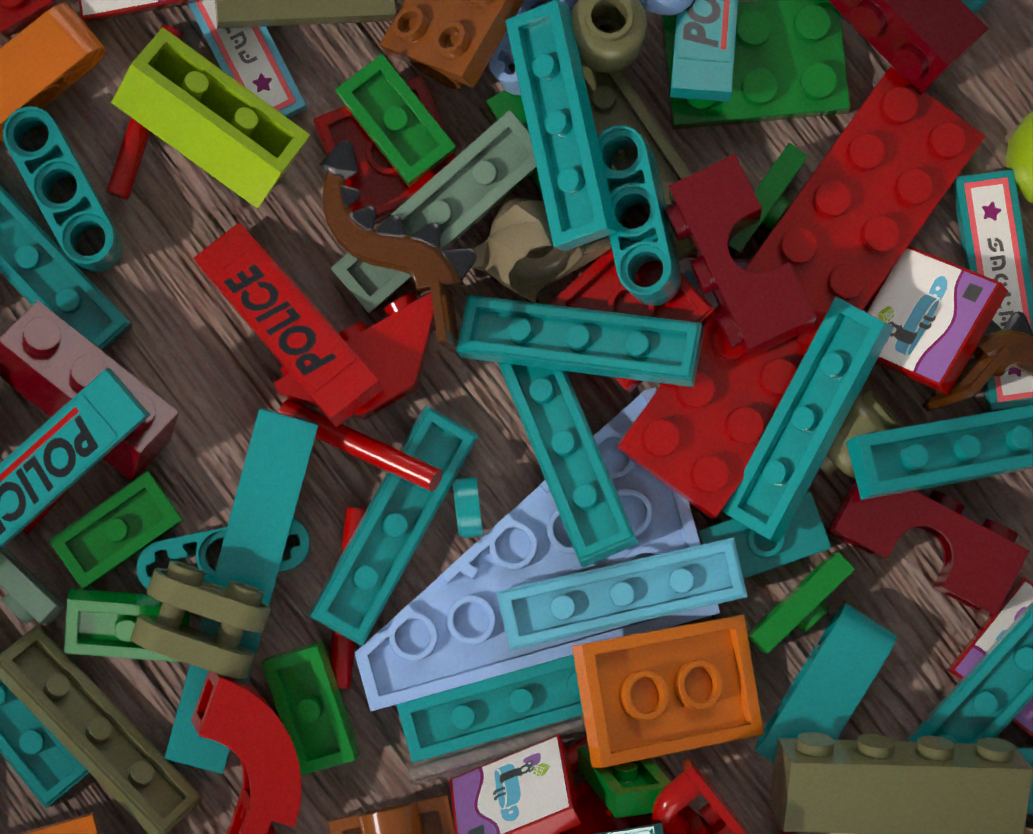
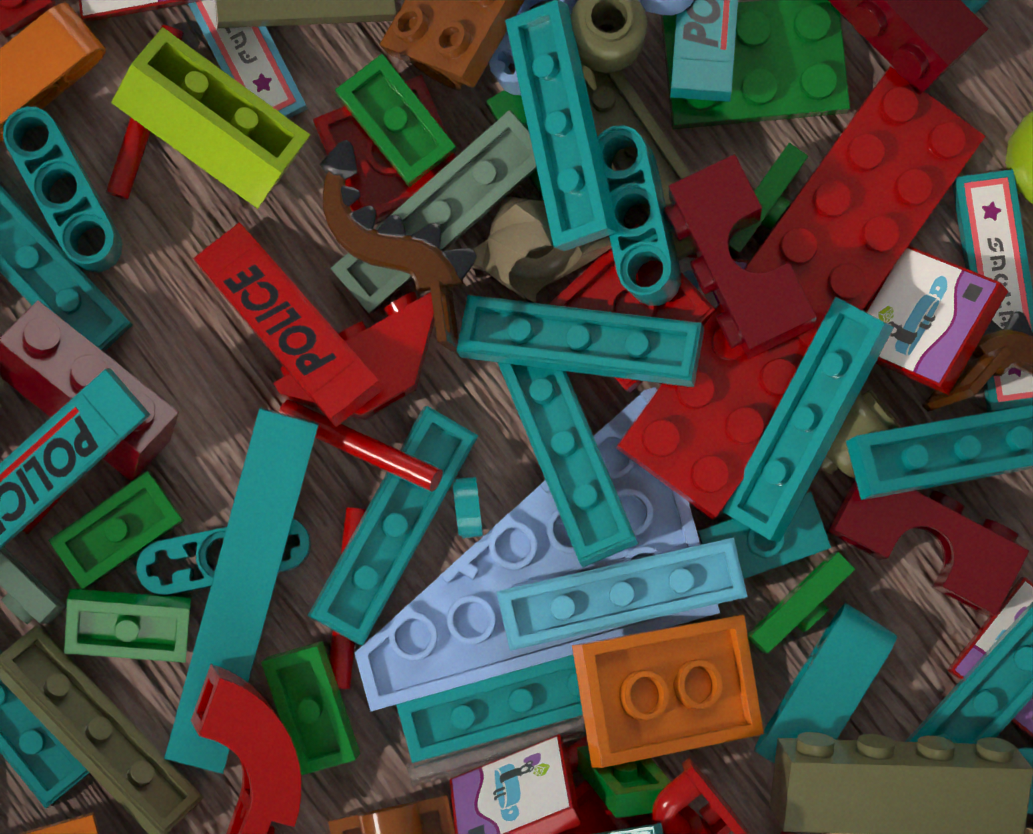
(183, 590): olive brick -> none

